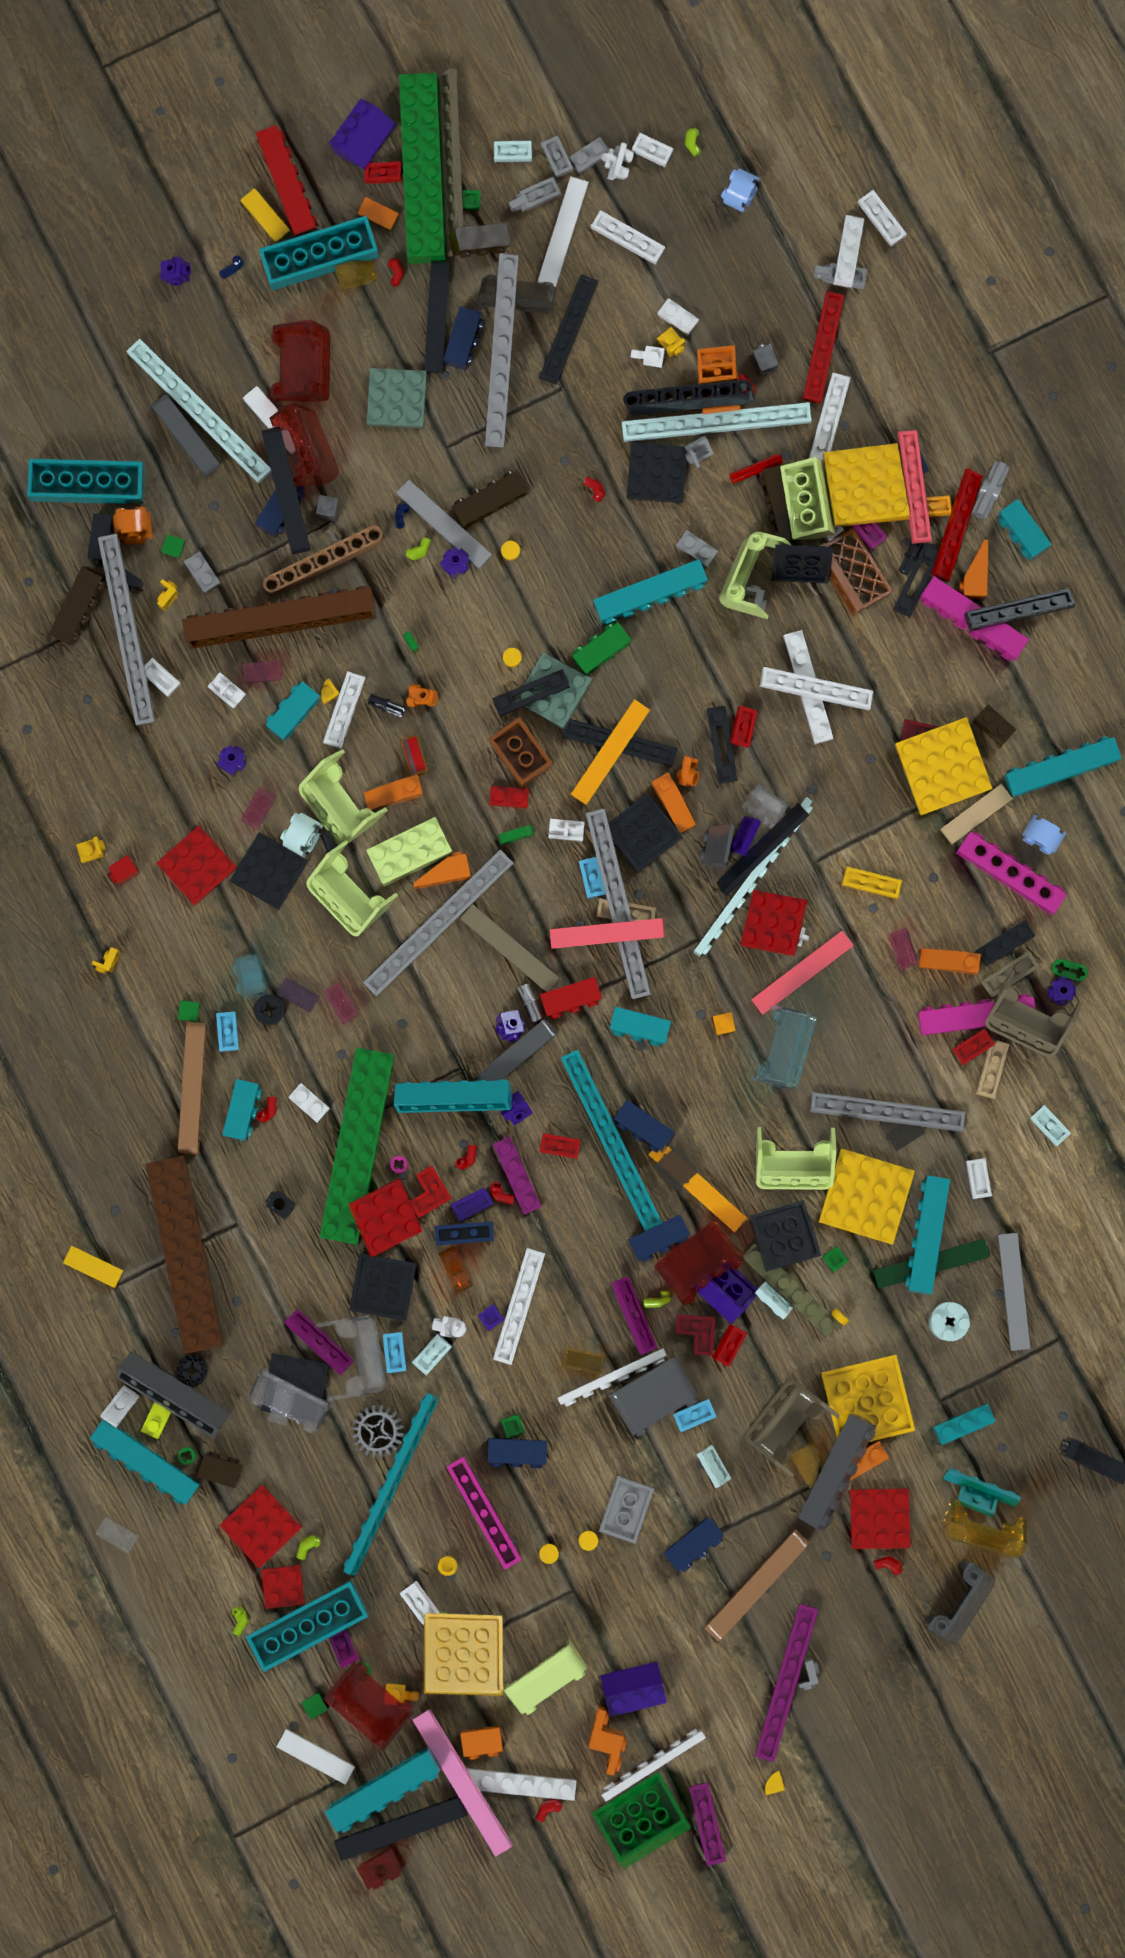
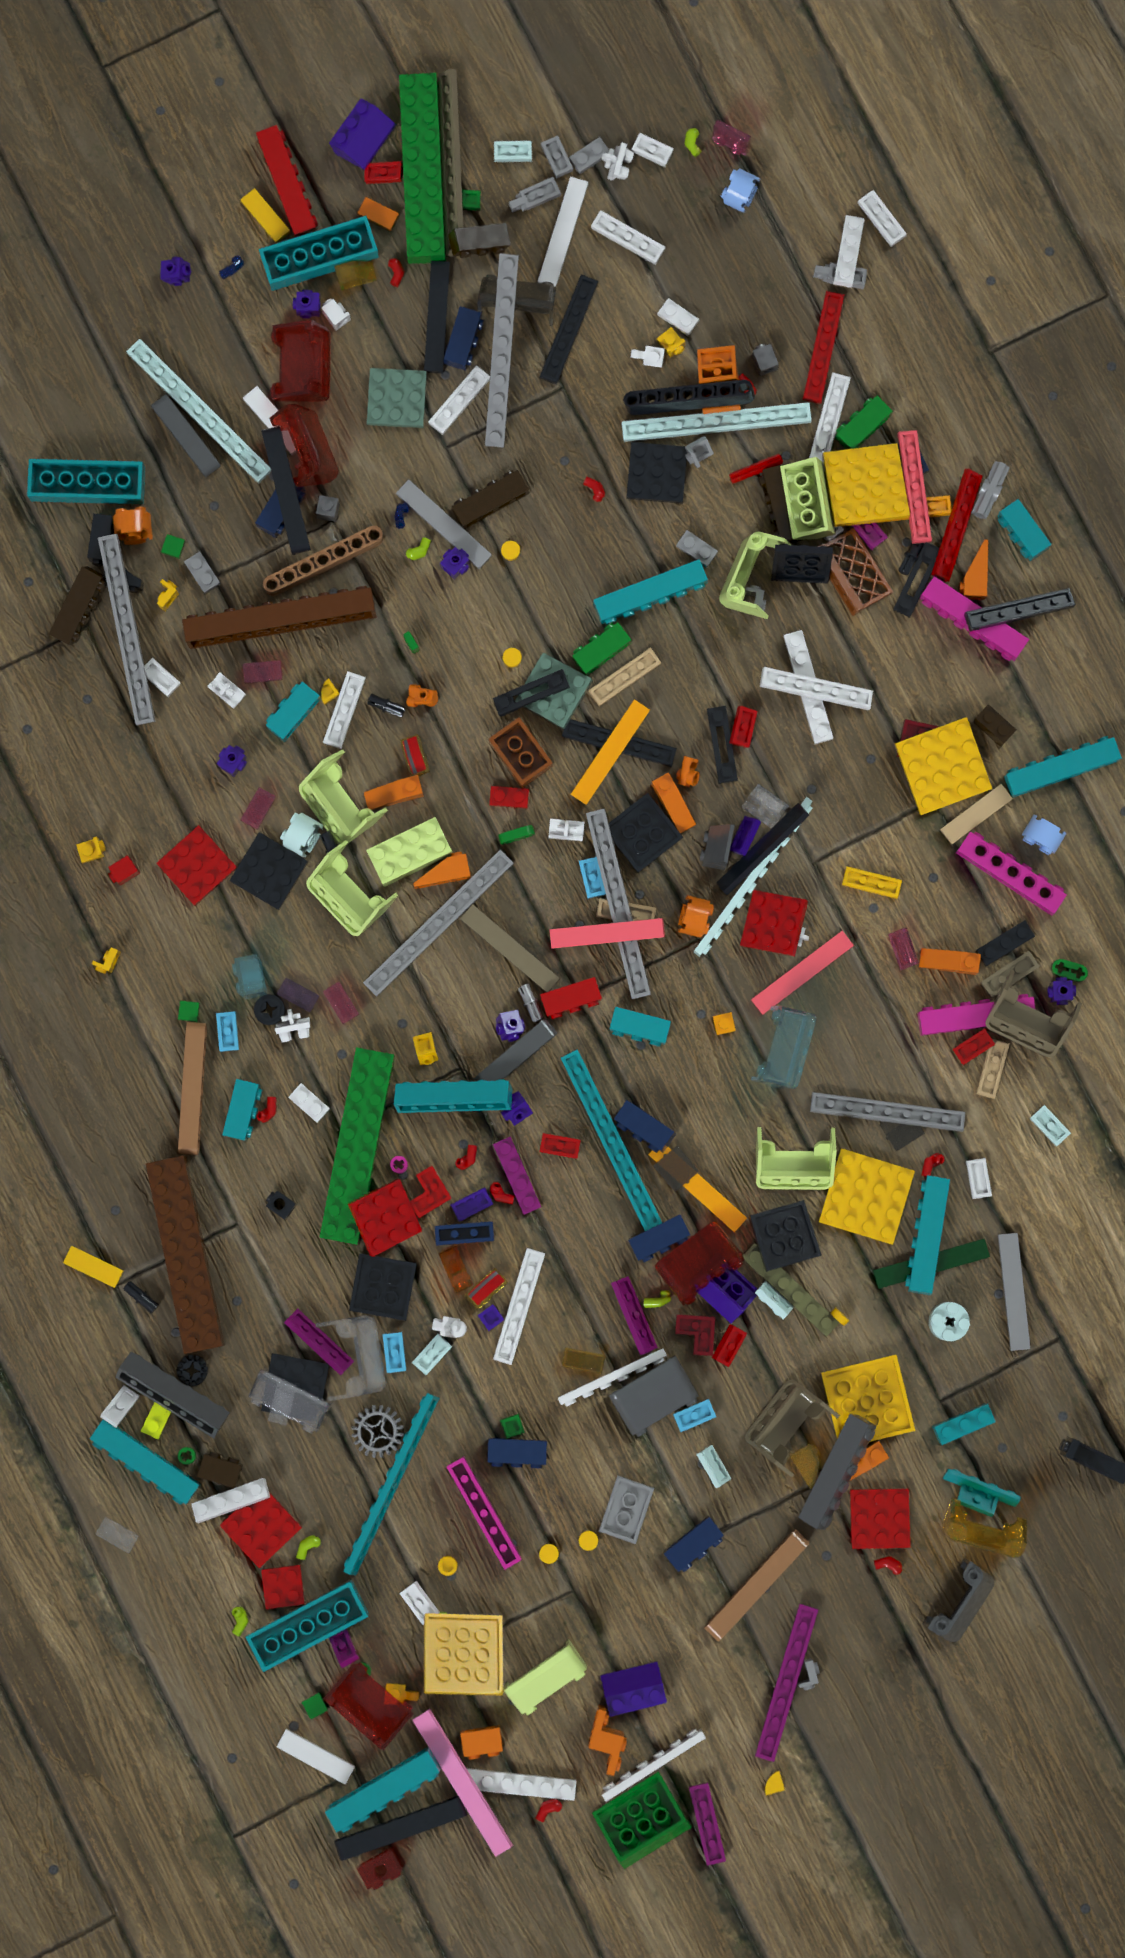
(140, 1297): none -> black axle
(230, 1500): none -> white plate
(284, 1028): none -> white hips
(307, 304): none -> dark purple brick
(335, 313): none -> white brick
(425, 1049): none -> yellow bracket
(459, 400): none -> white tile
(486, 1288): none -> slope
(624, 677): none -> tan tile
(694, 916): none -> orange brick
(731, 137): none -> clear pink plate
(835, 1259): green tile -> none
(863, 423): none -> green brick
(931, 1162): none -> red arm

